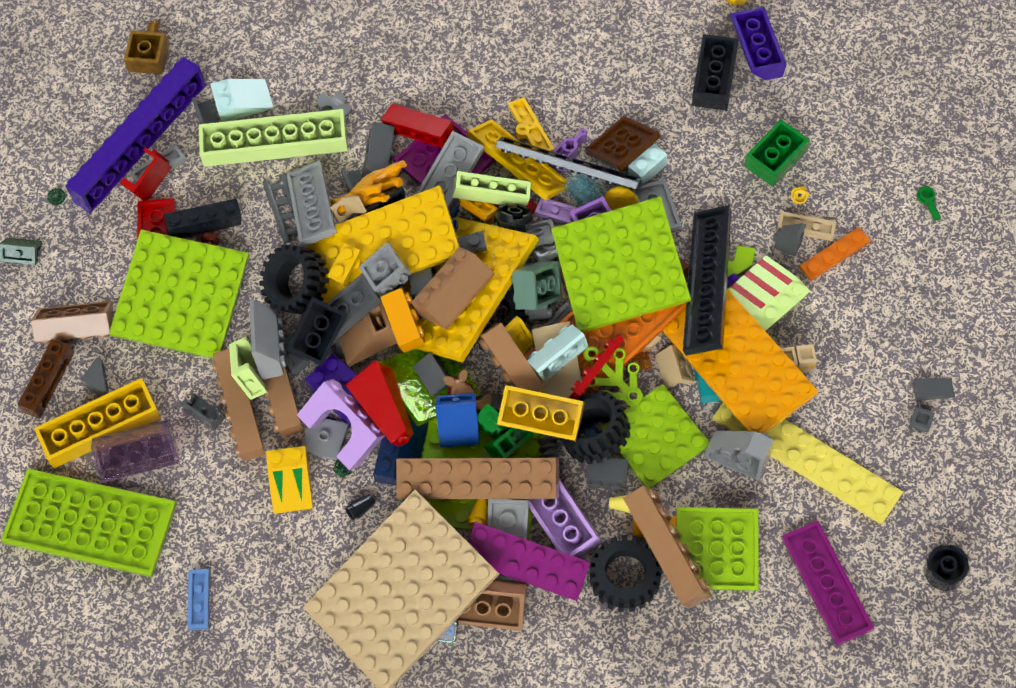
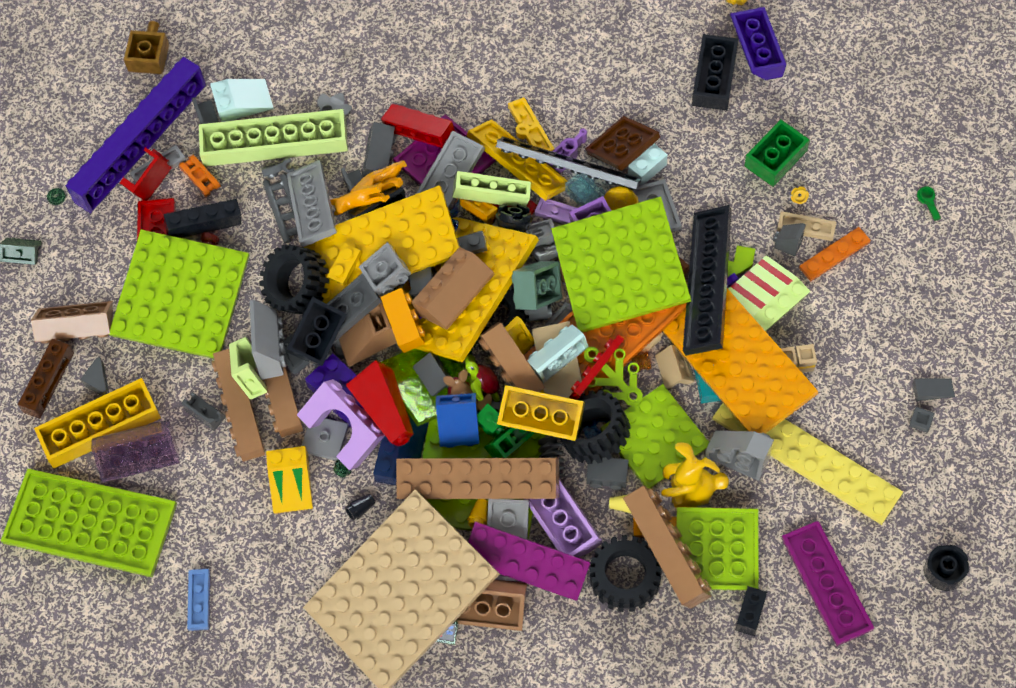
(199, 175): none -> orange plate
(273, 169): none -> dark grey plate
(352, 205): tan bracket -> none
(482, 379): none -> animal
(691, 483): none -> yellow animal
(751, 611): none -> black brick

